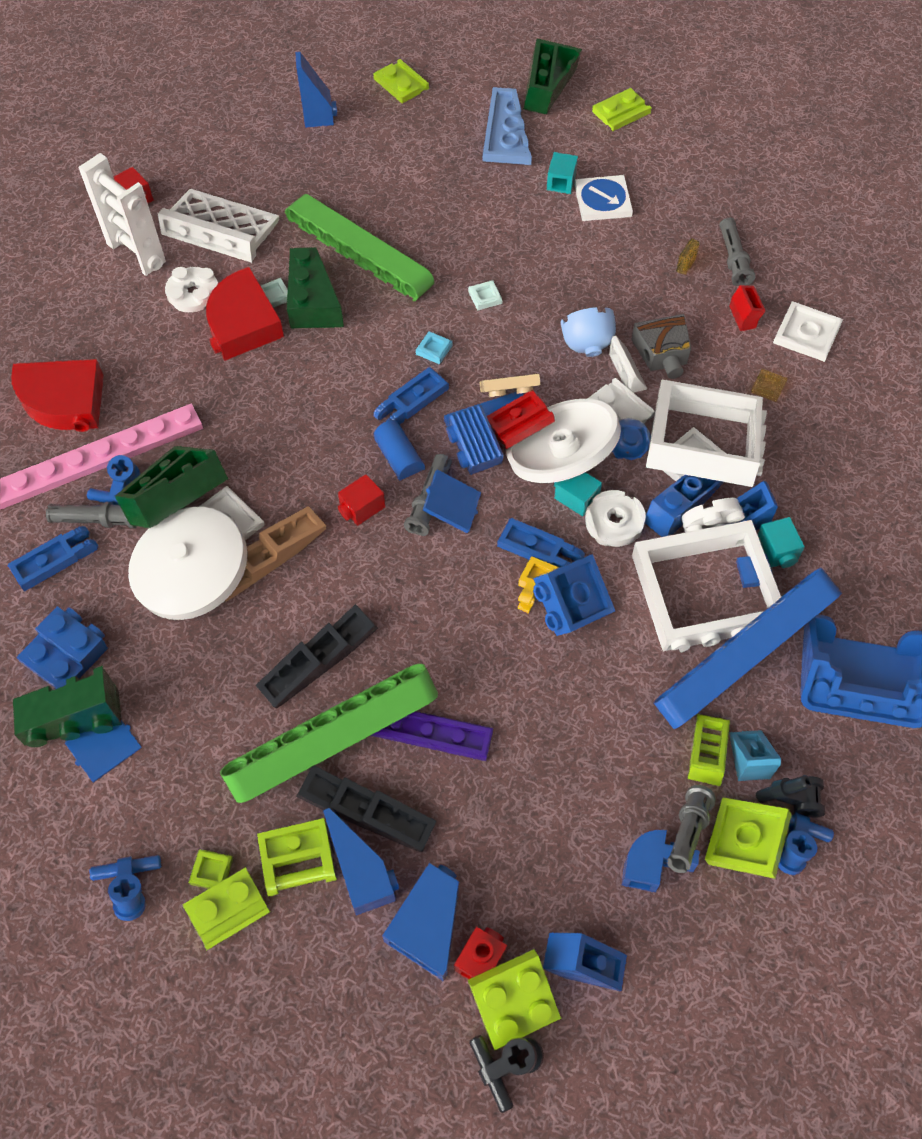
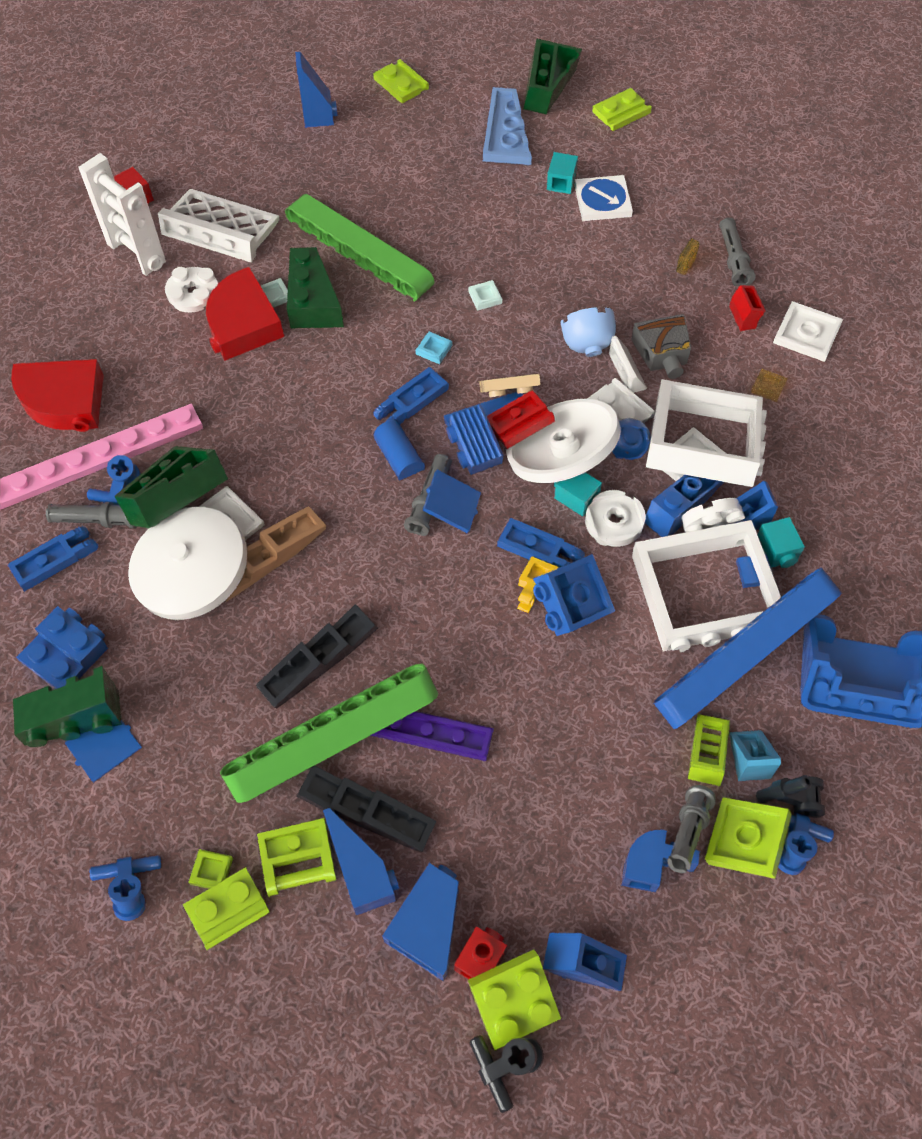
(360, 500): red brick -> none

